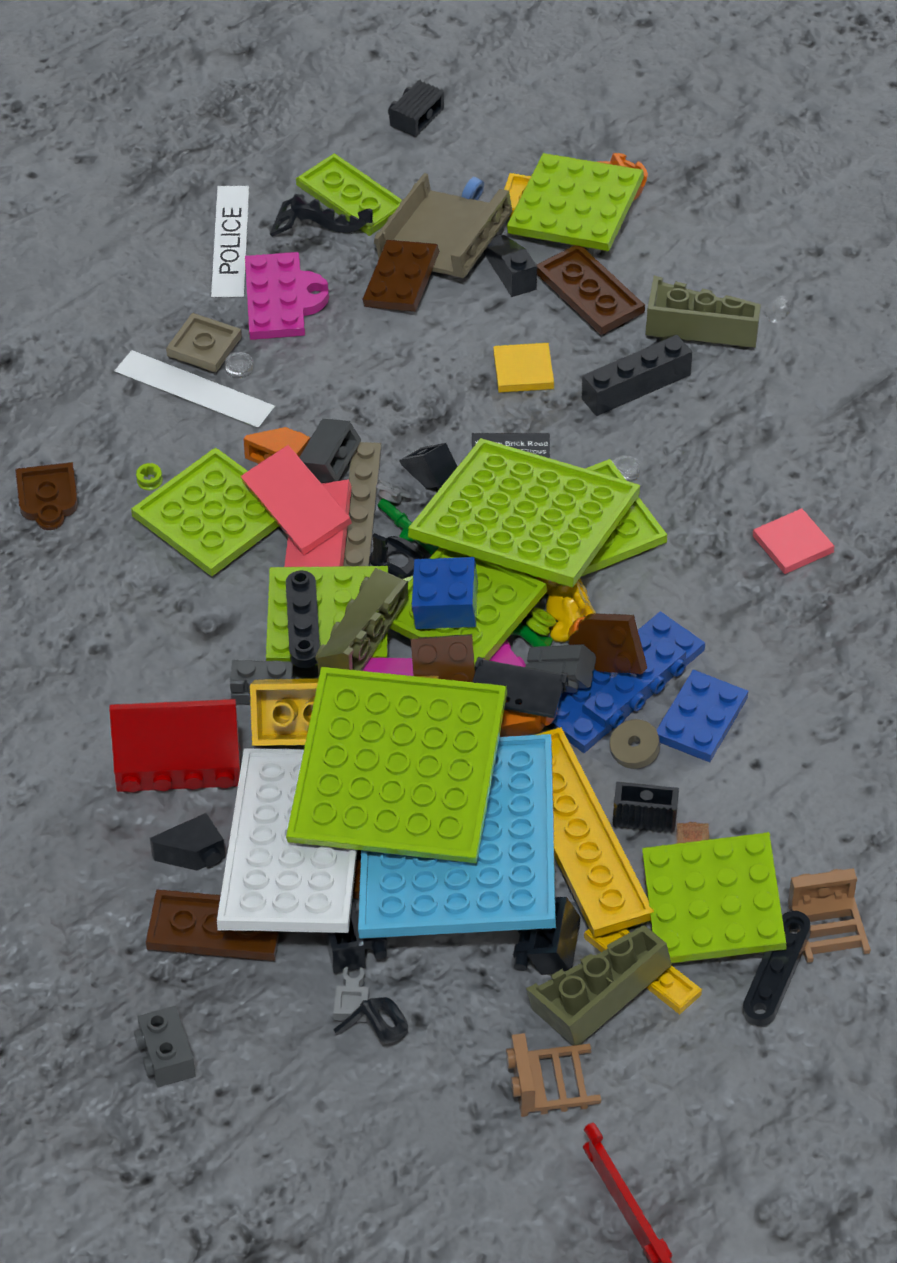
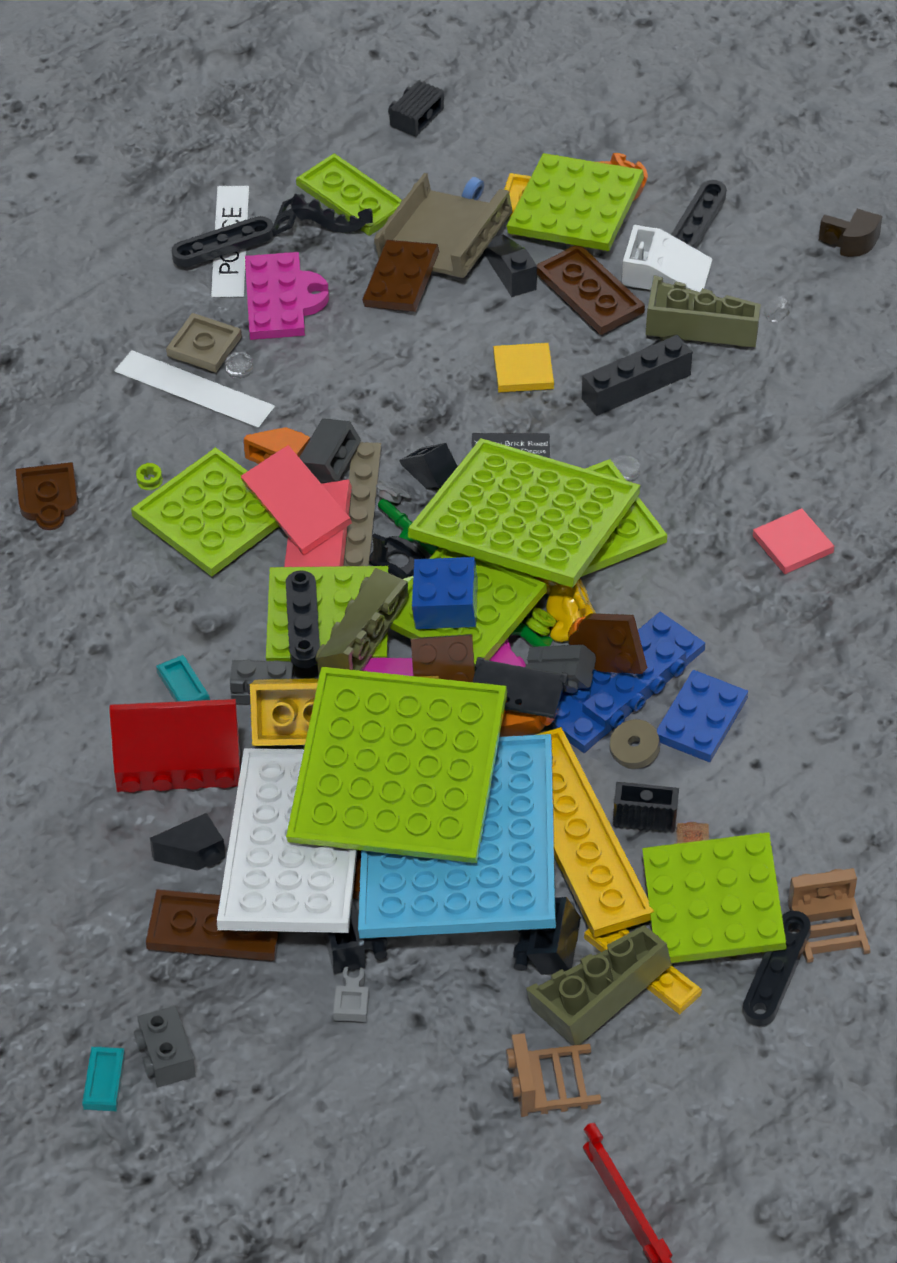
(103, 1079): none -> teal tile
(181, 680): none -> teal tile
(222, 241): none -> black plate
(385, 1032): black piece -> none
(662, 255): none -> white slope
(700, 213): none -> black plate
(854, 236): none -> dark brown brick

